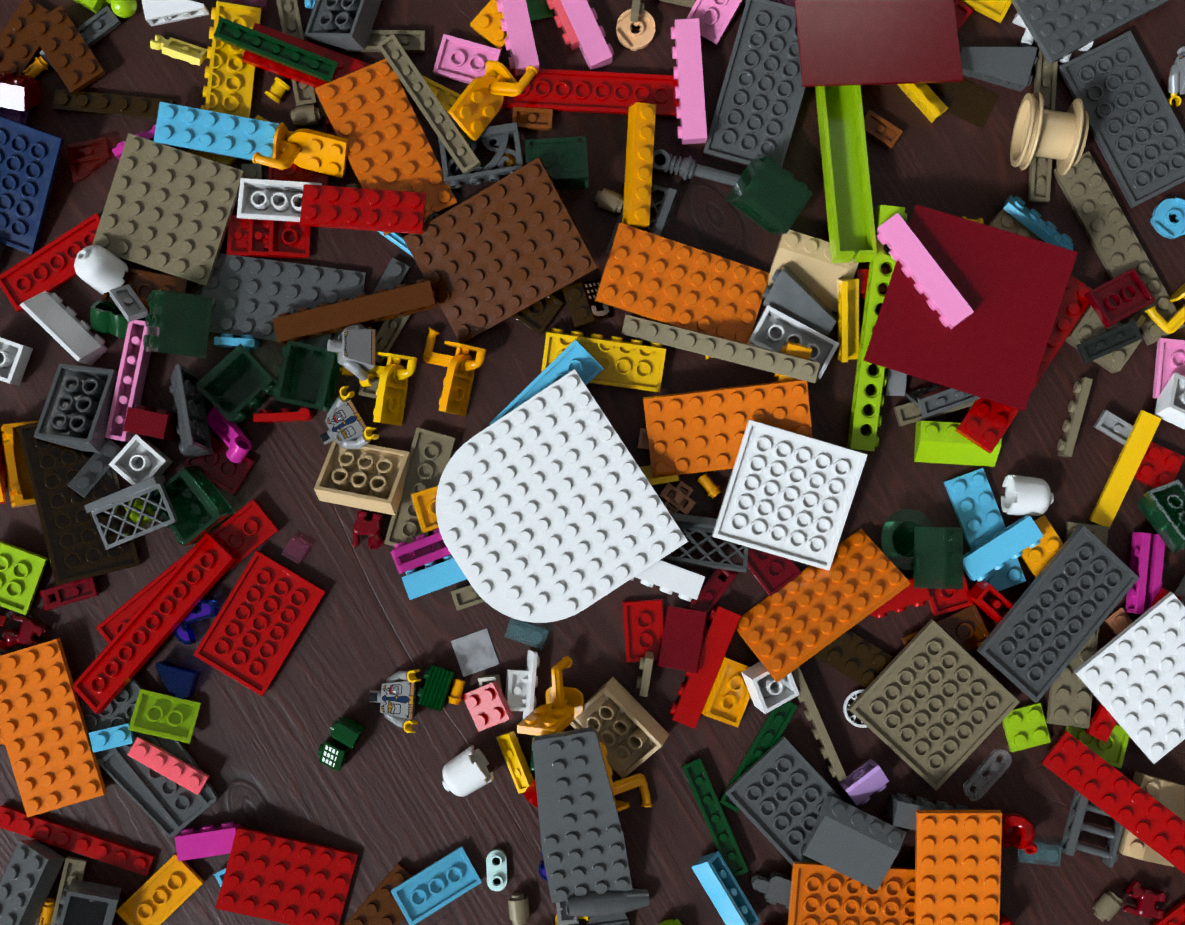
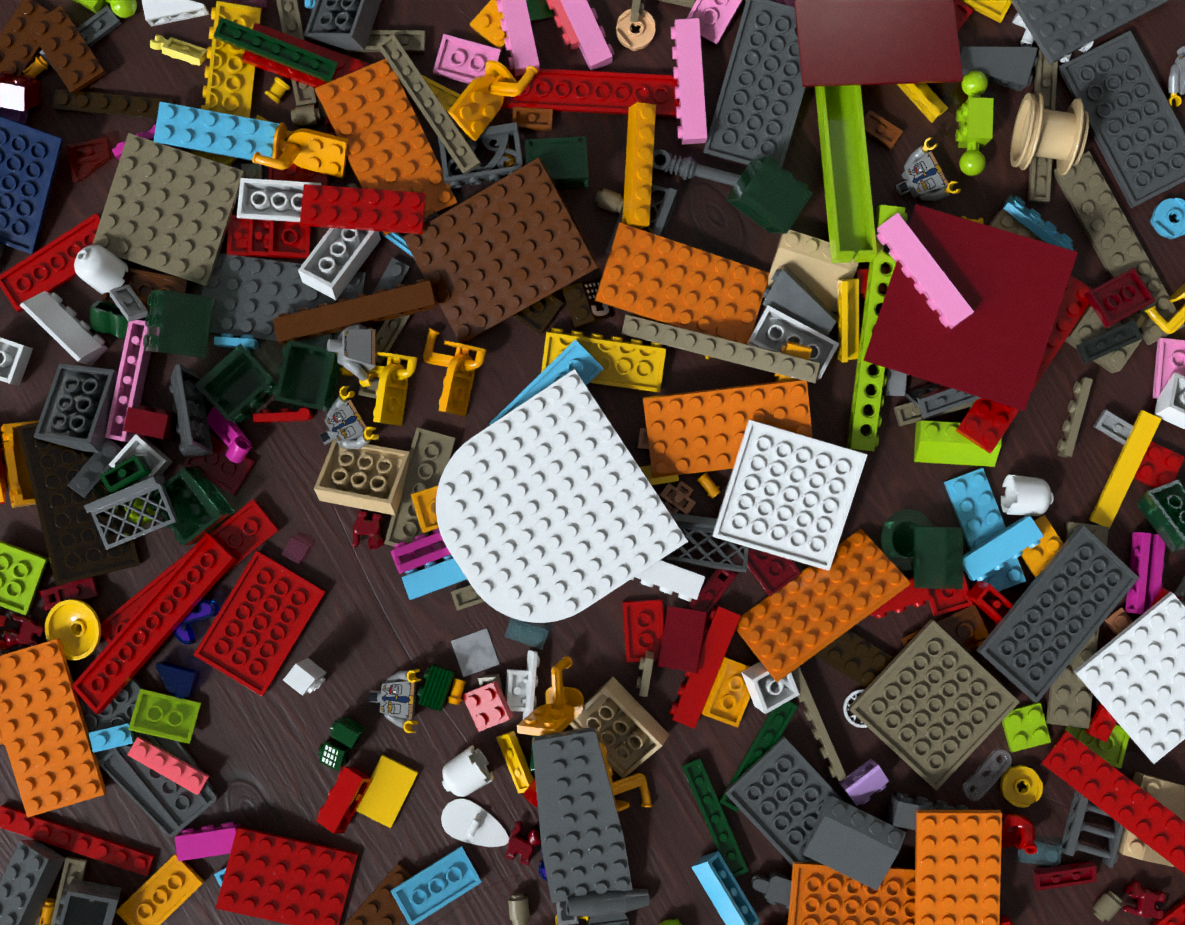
(65, 622): none -> yellow dish
(125, 473): none -> dark green brick
(305, 677): none -> white brick
(337, 259): none -> white brick
(343, 799): none -> red brick
(387, 791): none -> yellow tile
(472, 824): none -> white shield
(496, 870): light aqua plate -> none
(521, 845): none -> dark red animal
(924, 176): none -> light grey torso
(975, 123): none -> lime brick
(1027, 796): none -> yellow plate
(1064, 875): none -> dark red plate

